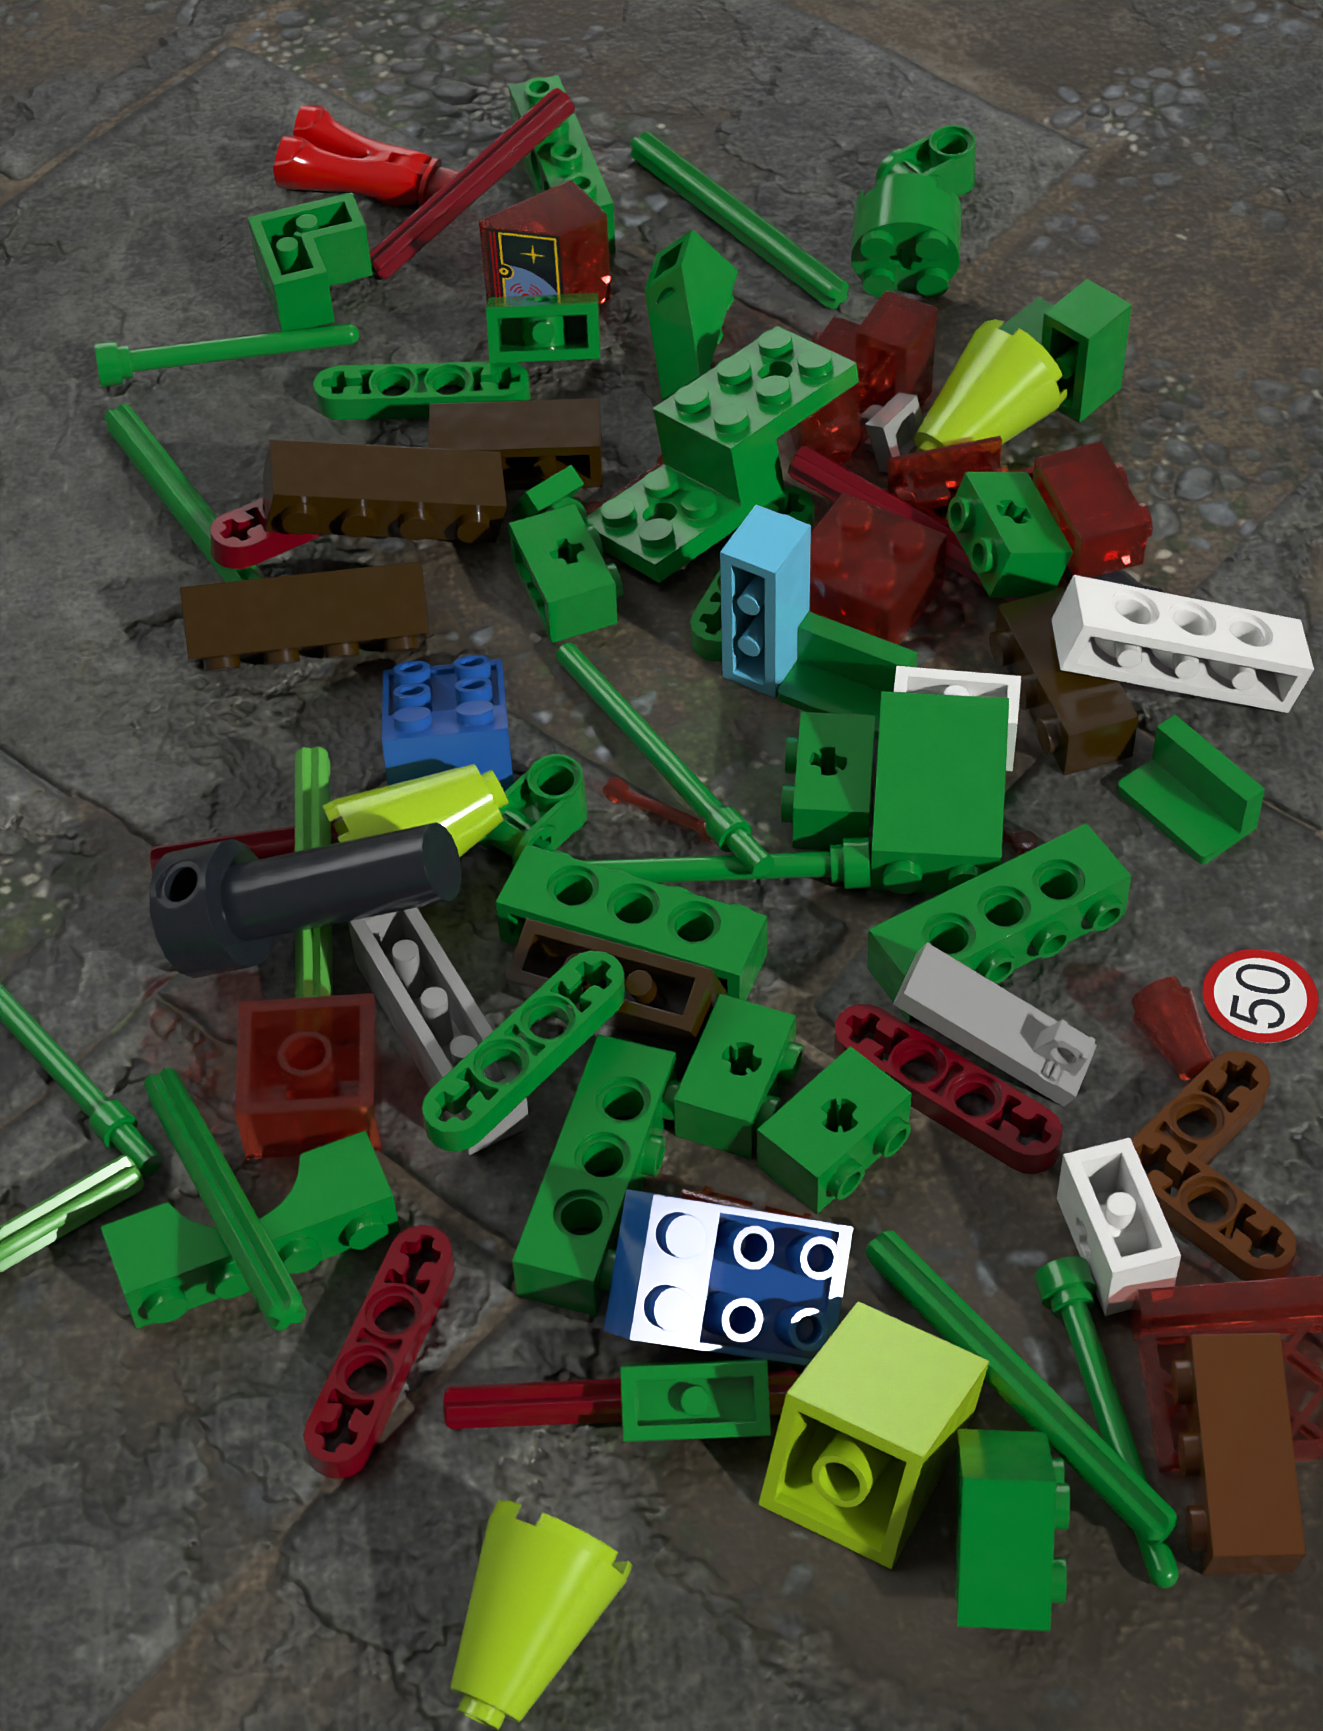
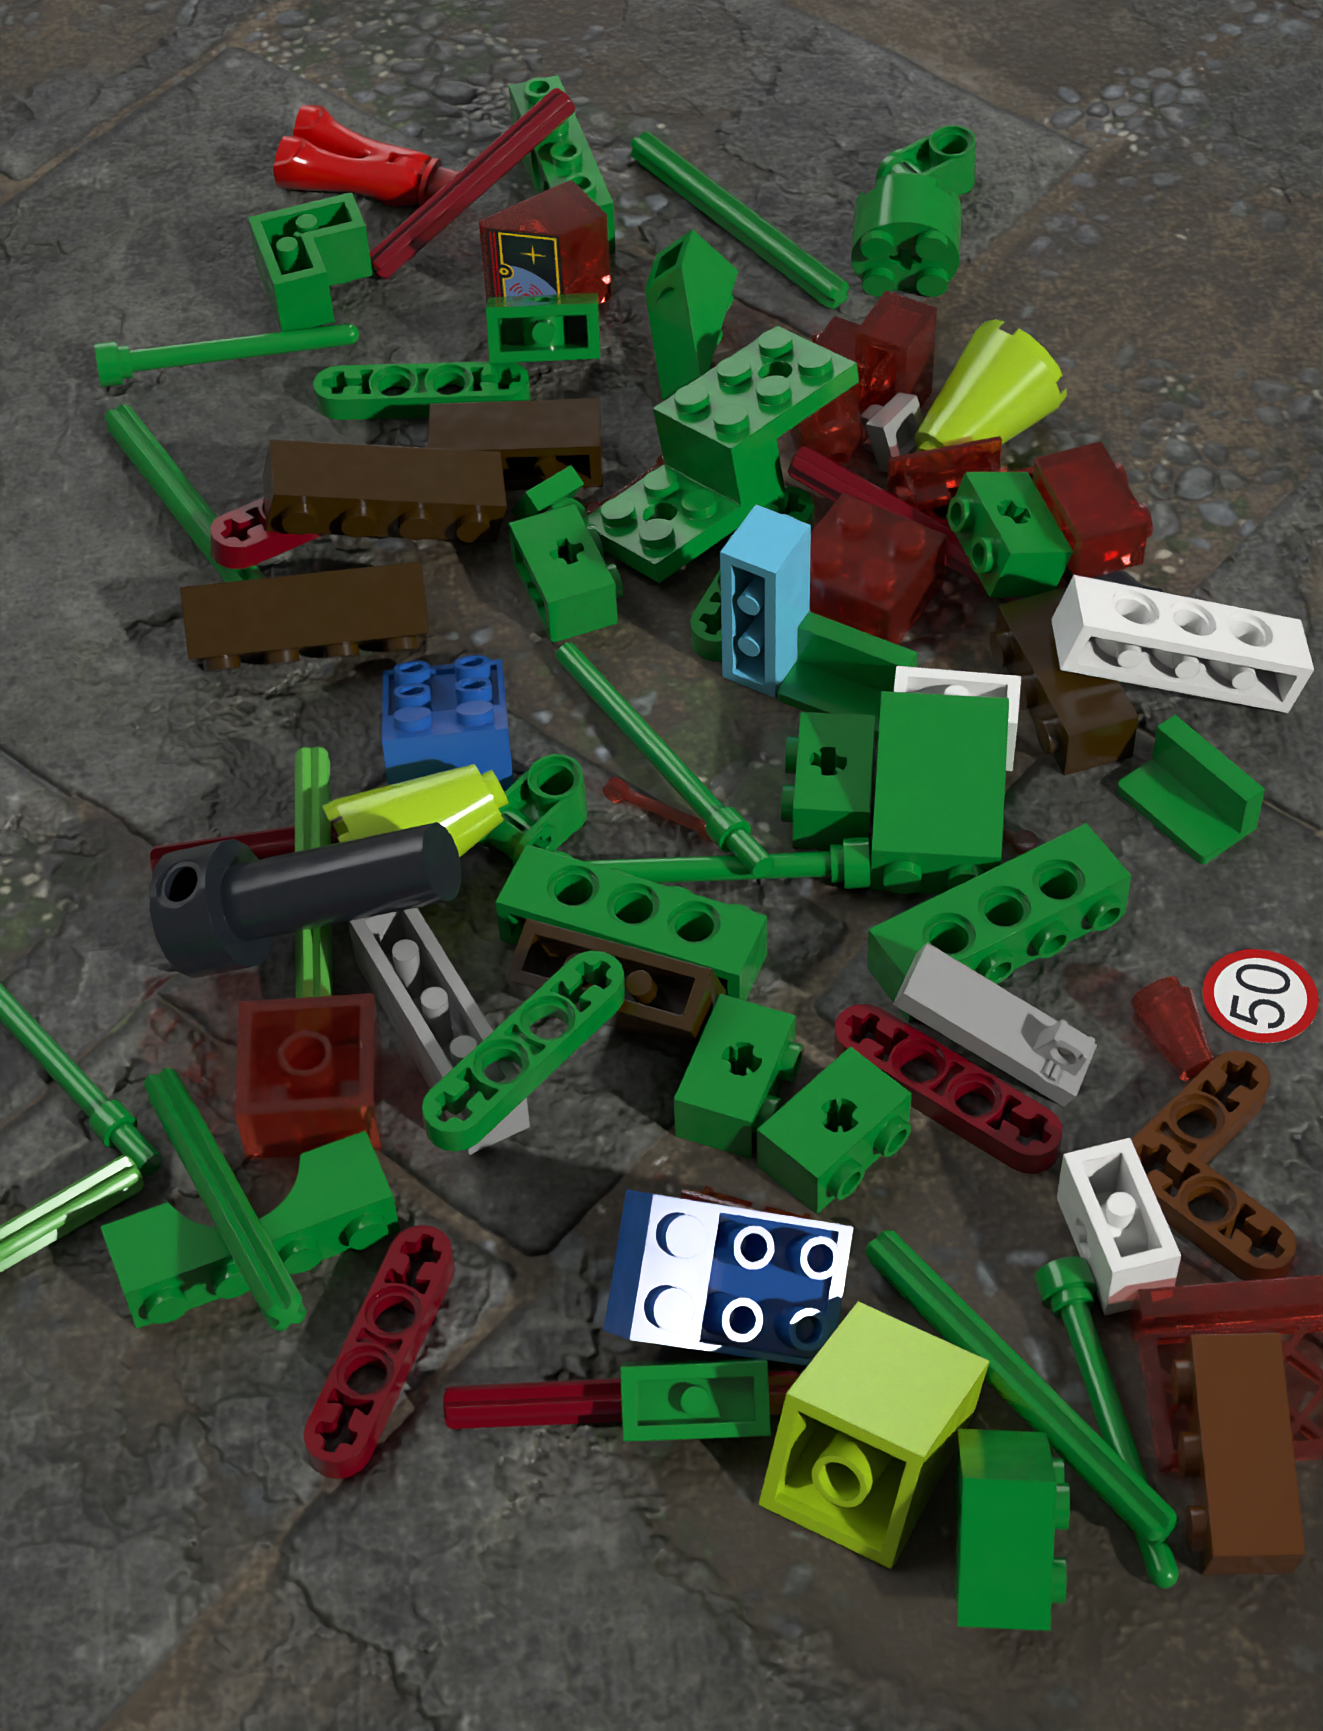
(529, 1611): lime cone -> none
(616, 1082): green brick -> none
(1087, 341): green brick -> none

